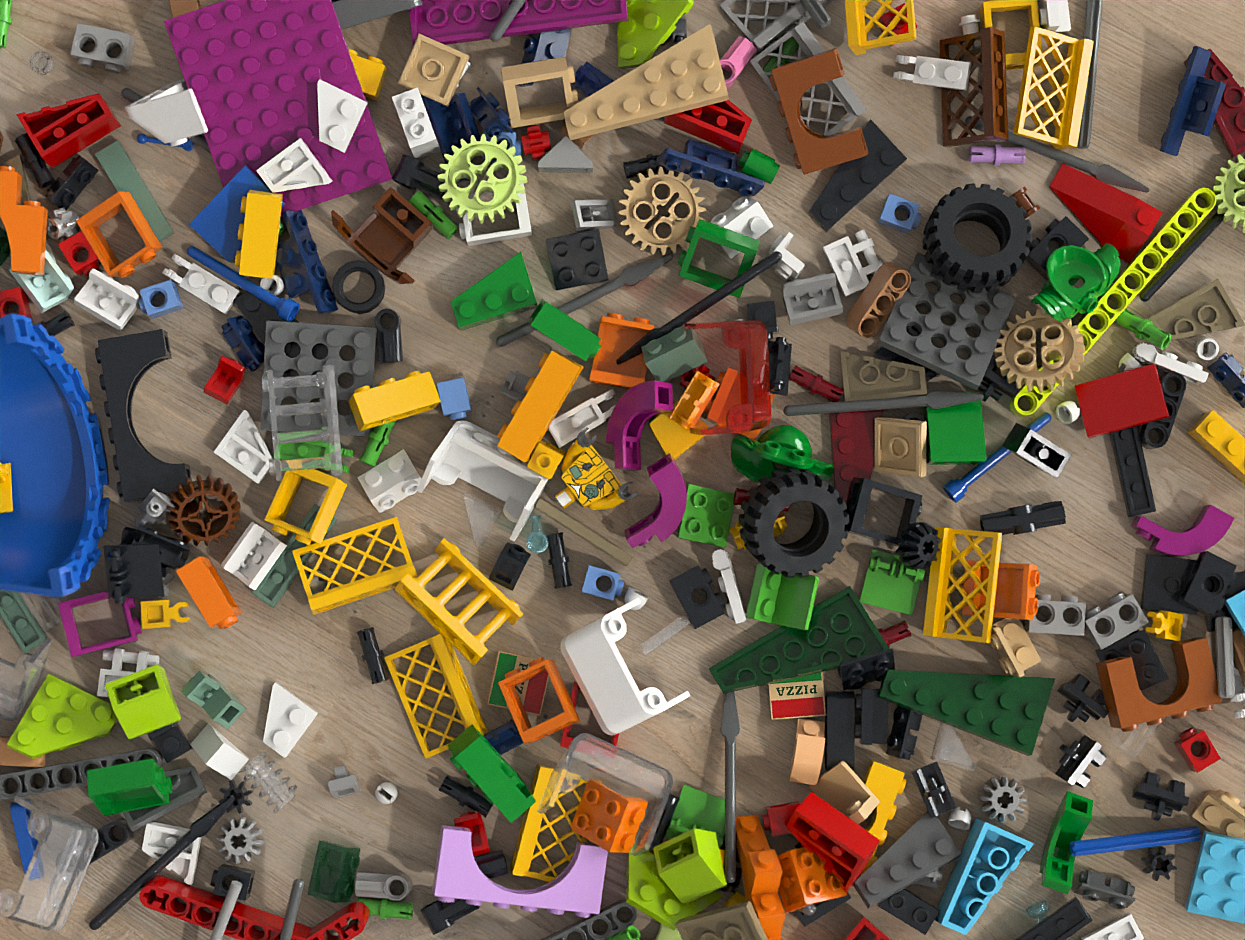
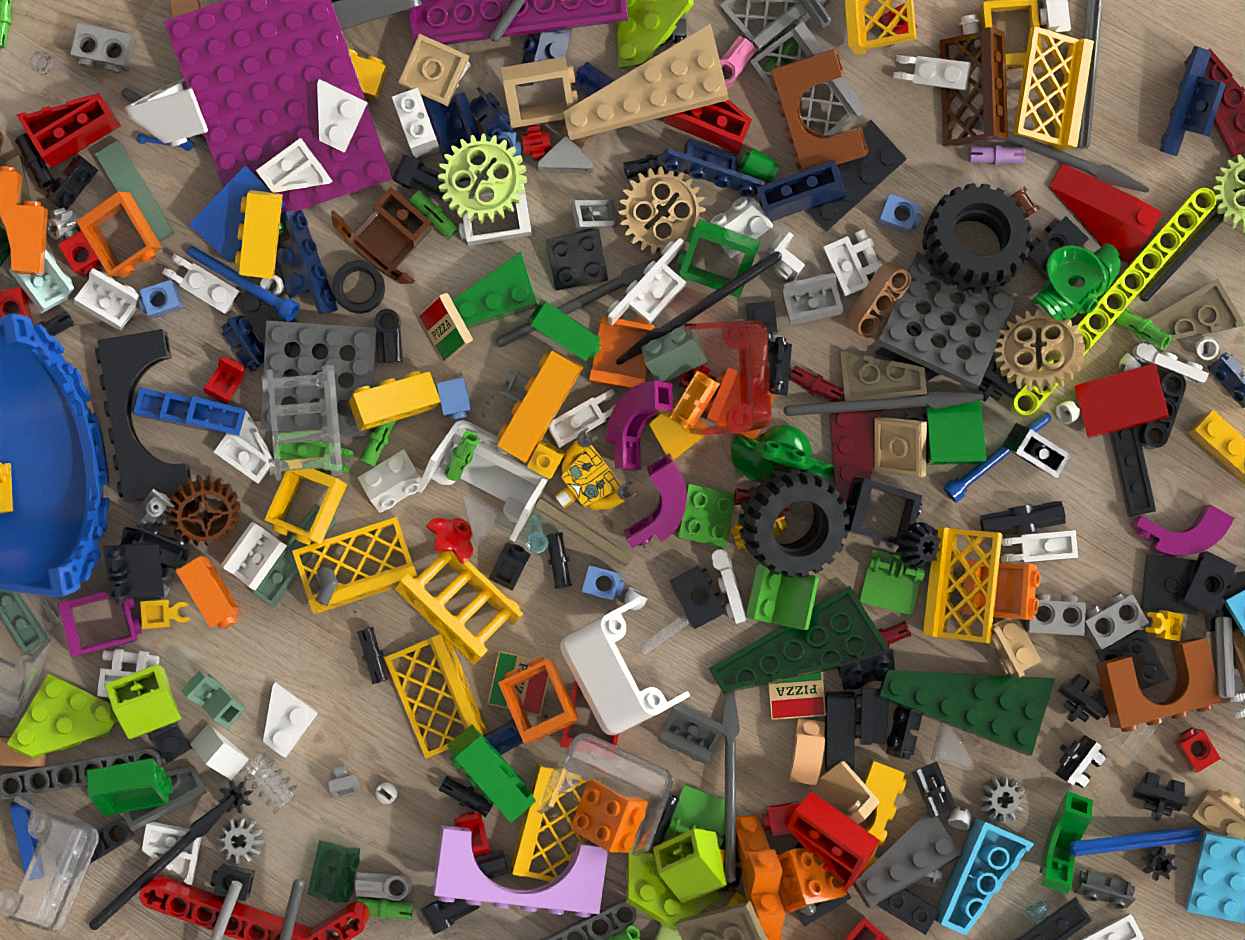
(189, 412): none -> blue slope
(328, 584): none -> dark grey arm
(445, 327): none -> tile
(452, 536): none -> red plate
(461, 455): none -> bright green pin
(654, 290): none -> white bracket
(691, 733): none -> dark grey bracket
(802, 191): none -> dark blue brick
(1043, 546): none -> white hinge

